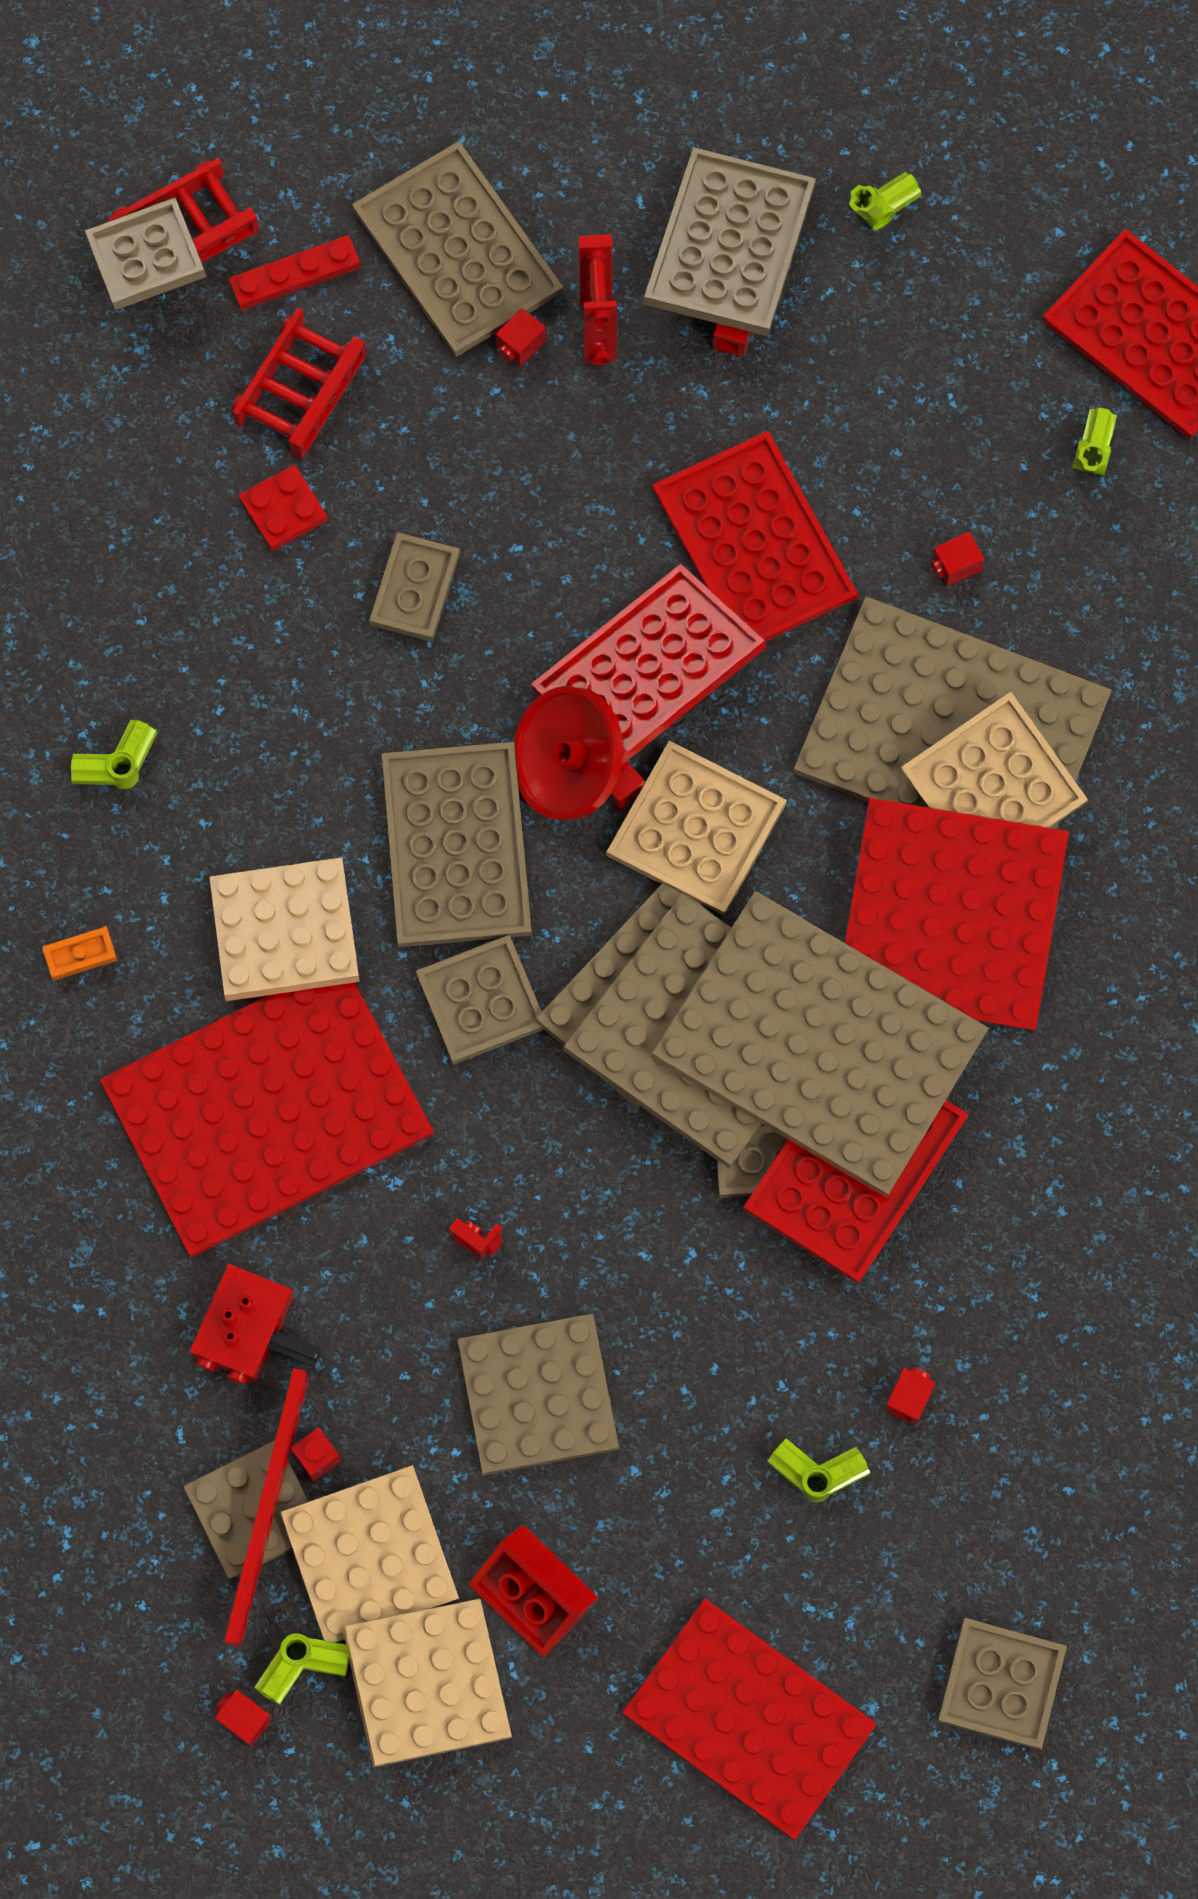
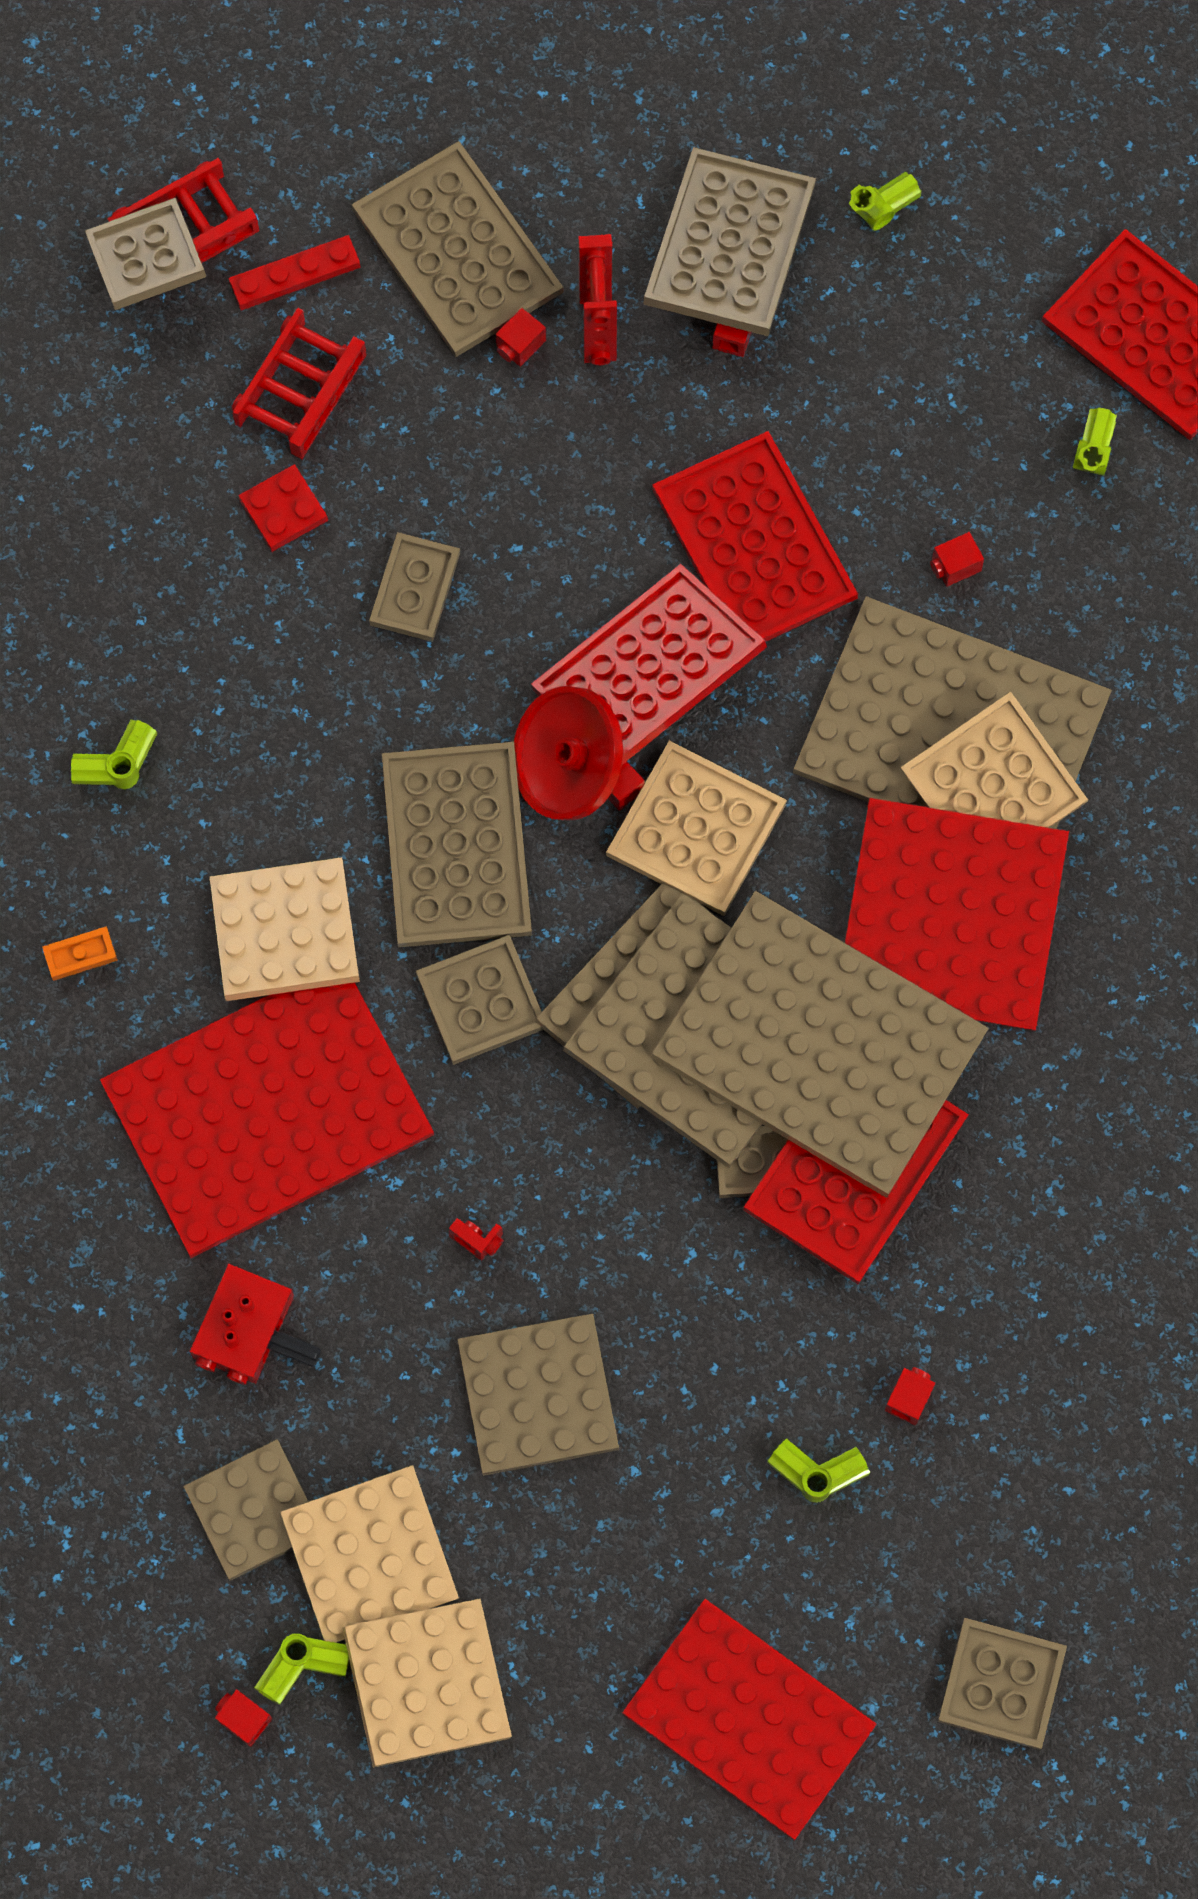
(266, 1509): red tile -> none
(316, 1455): red brick -> none
(533, 1590): red slope -> none

